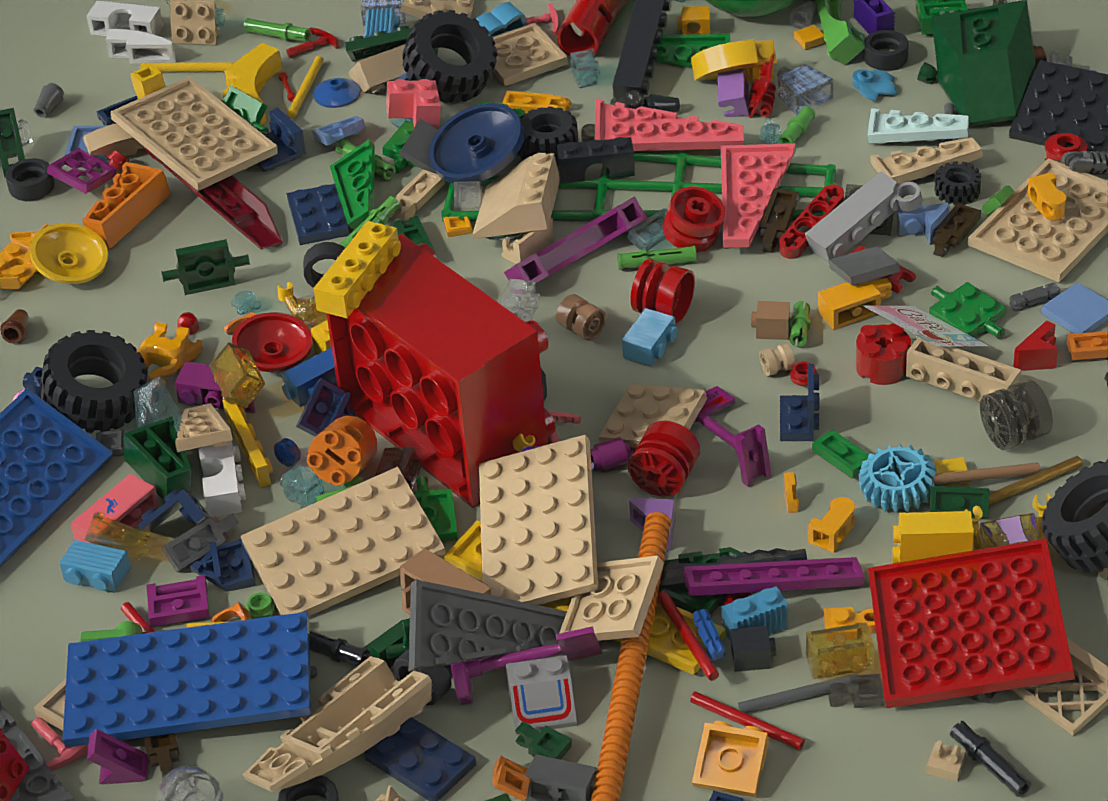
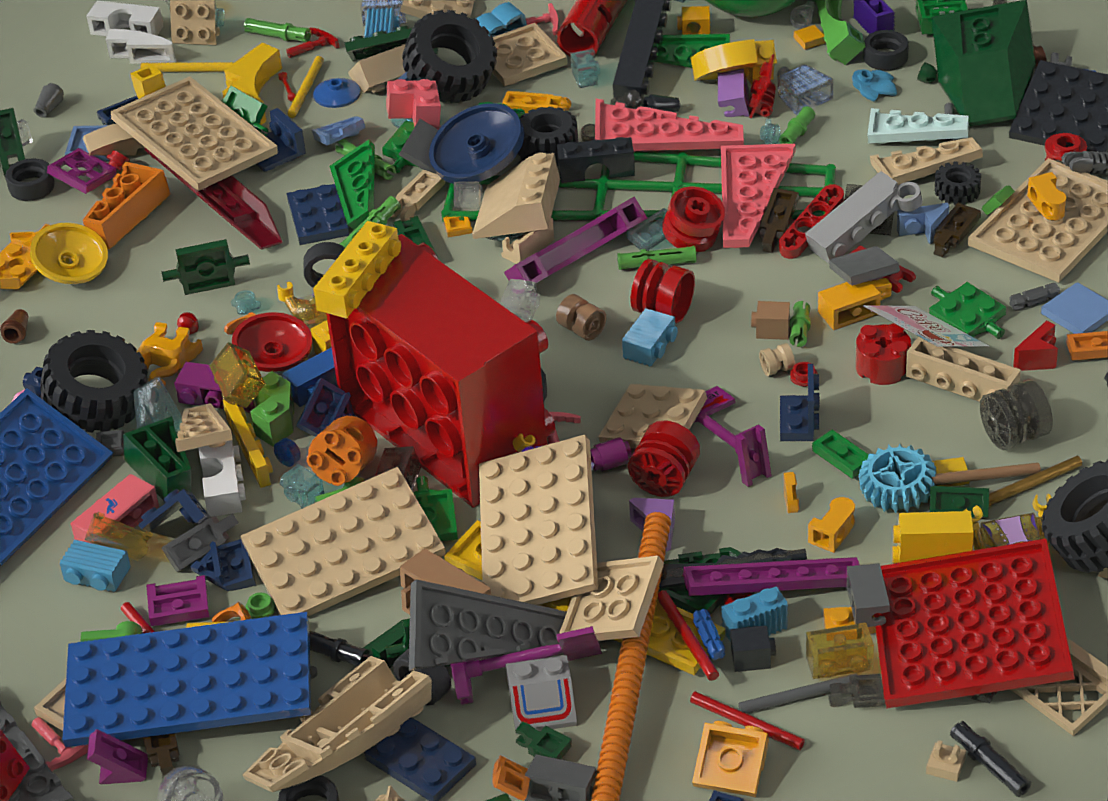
(273, 410): none -> bright green brick
(867, 594): none -> dark grey hinge

